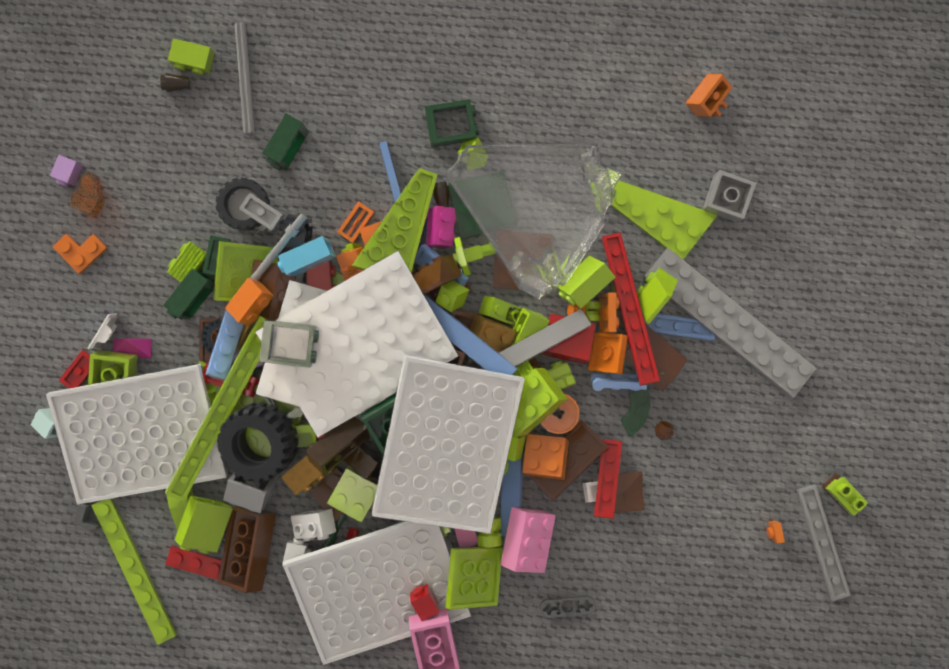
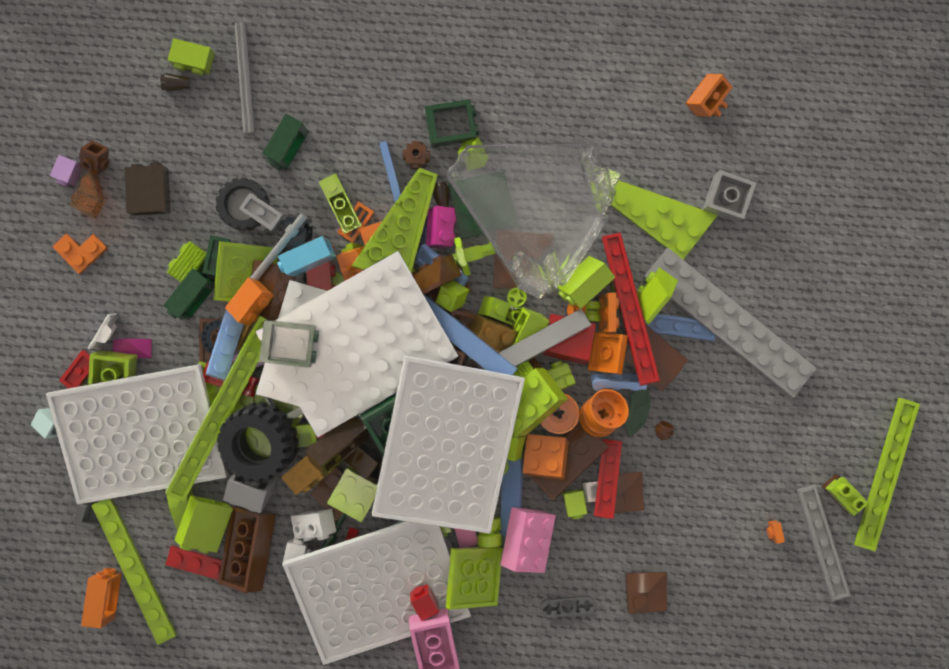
(94, 157): none -> reddish brown brick
(101, 598): none -> orange window
(147, 189): none -> dark brown brick
(340, 203): none -> lime slope
(418, 161): none -> reddish brown brick
(518, 295): none -> lime wheel
(575, 503): none -> lime brick
(603, 413): none -> orange wheel
(646, 592): none -> reddish brown plate
(887, 474): none -> lime plate

